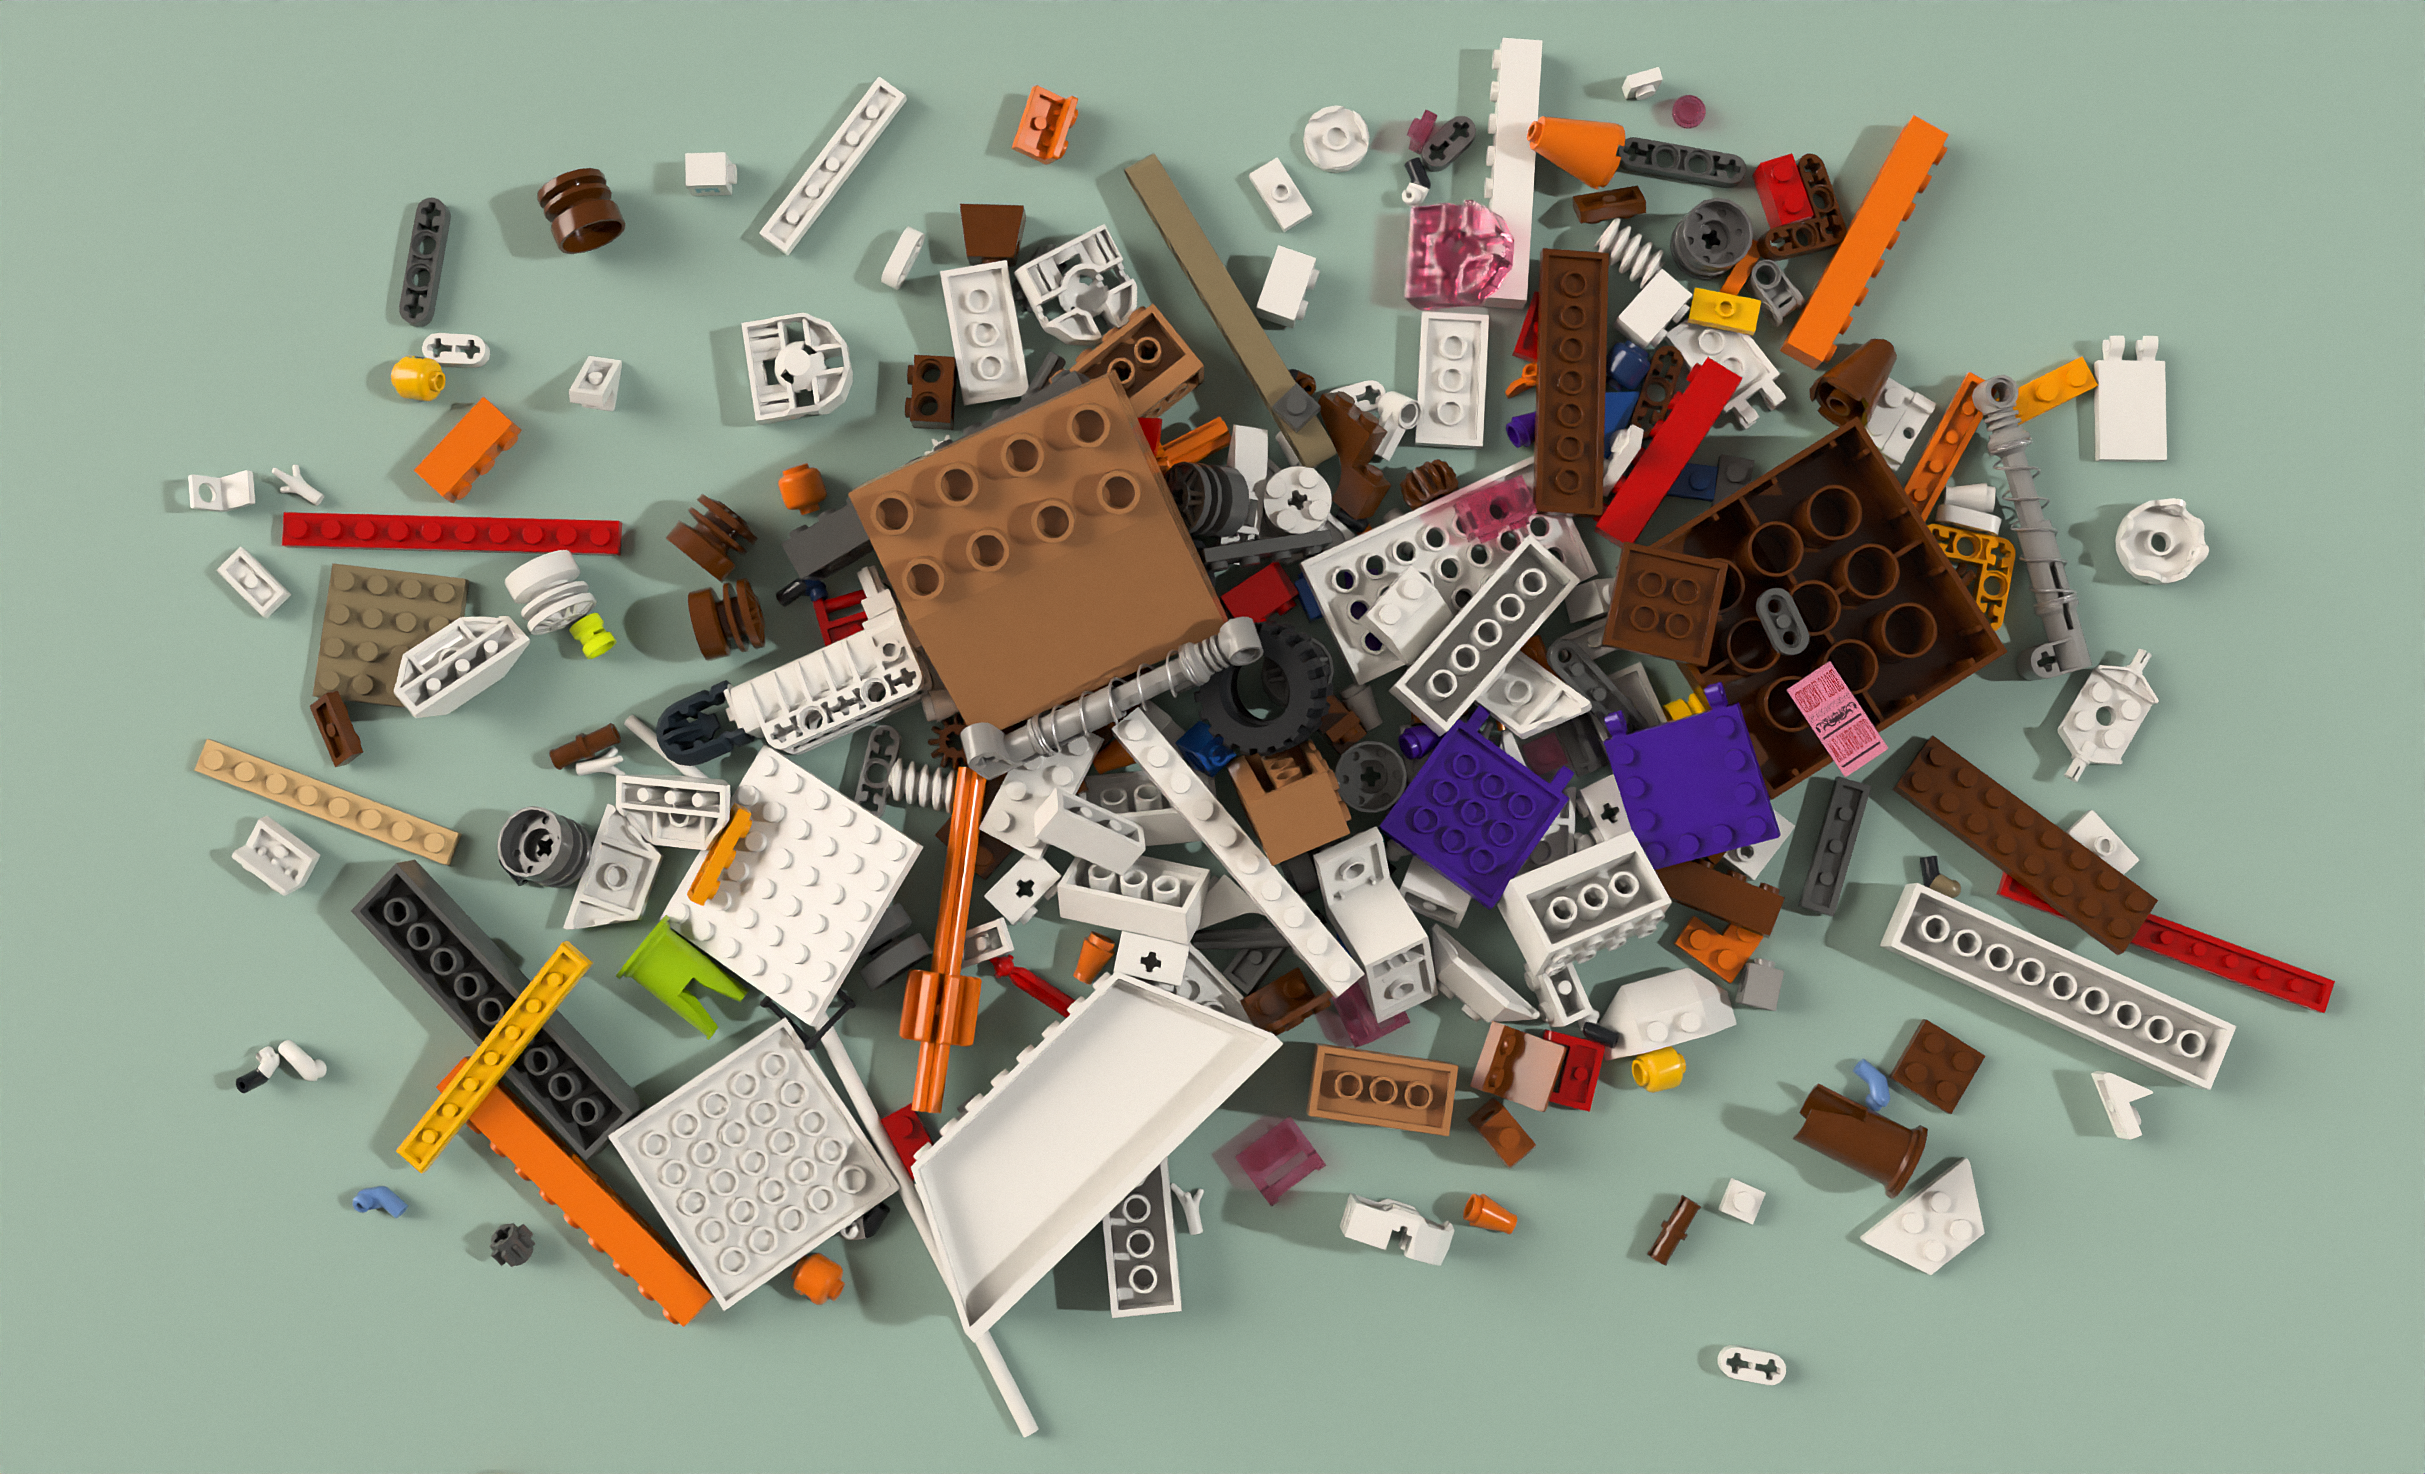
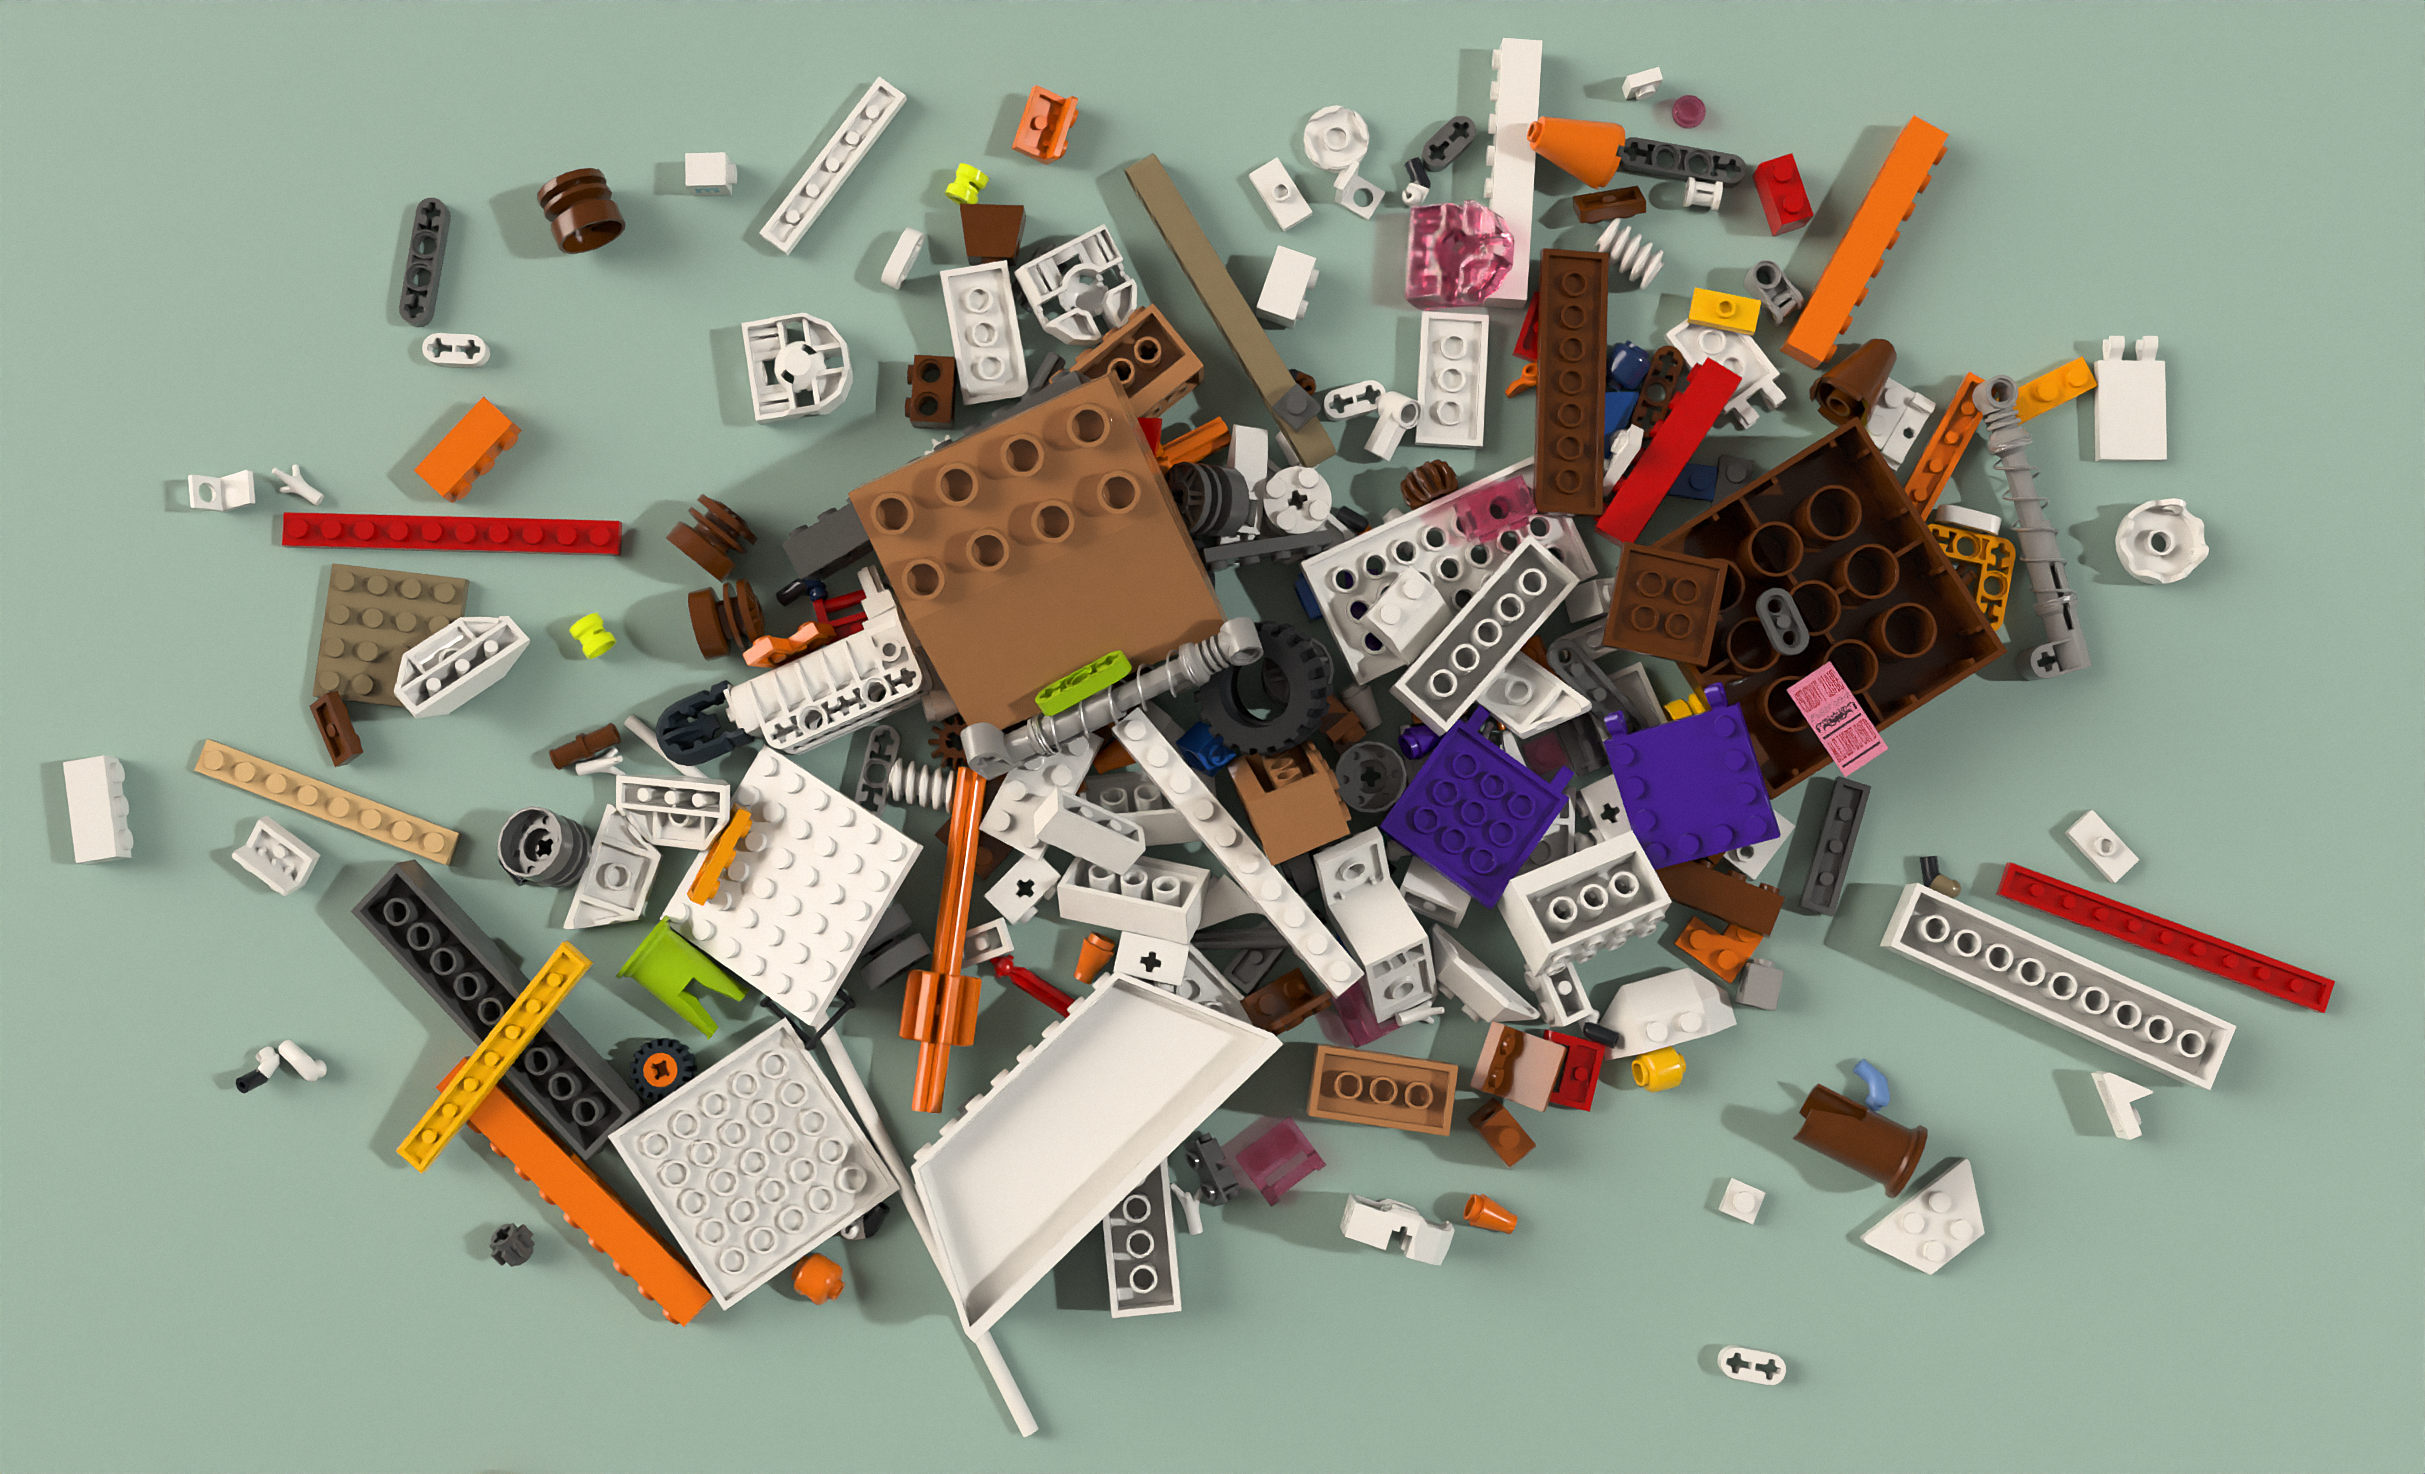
(98, 809): none -> white brick
(253, 582): white plate -> none
(379, 1197): medium blue arm -> none
(418, 378): yellow head -> none
(550, 592): white wheel -> none
(597, 384): white slope -> none
(673, 1073): none -> black wheel
(775, 652): none -> orange plate
(802, 488): orange head -> none
(906, 1134): red plate -> none
(966, 185): none -> neon yellow wheel
(1083, 683): none -> lime beam
(1216, 1184): none -> dark grey hinge
(1261, 595): red brick -> none
(1348, 184): none -> white bracket
(1356, 439): reddish brown arch -> none
(1419, 1013): none -> white bar
(1421, 130): clear pink plate -> none
(1522, 430): dark purple cone -> none
(1653, 310): white brick -> none
(1674, 1230): reddish brown pin -> none
(1702, 194): none -> white bush
(1728, 234): flat silver wheel -> none
(1741, 271): orange beam -> none
(1815, 227): reddish brown beam -> none
(1937, 1066): reddish brown plate -> none
(1973, 497): white cone -> none
(2025, 845): reddish brown plate -> none
(2127, 699): white plate -> none

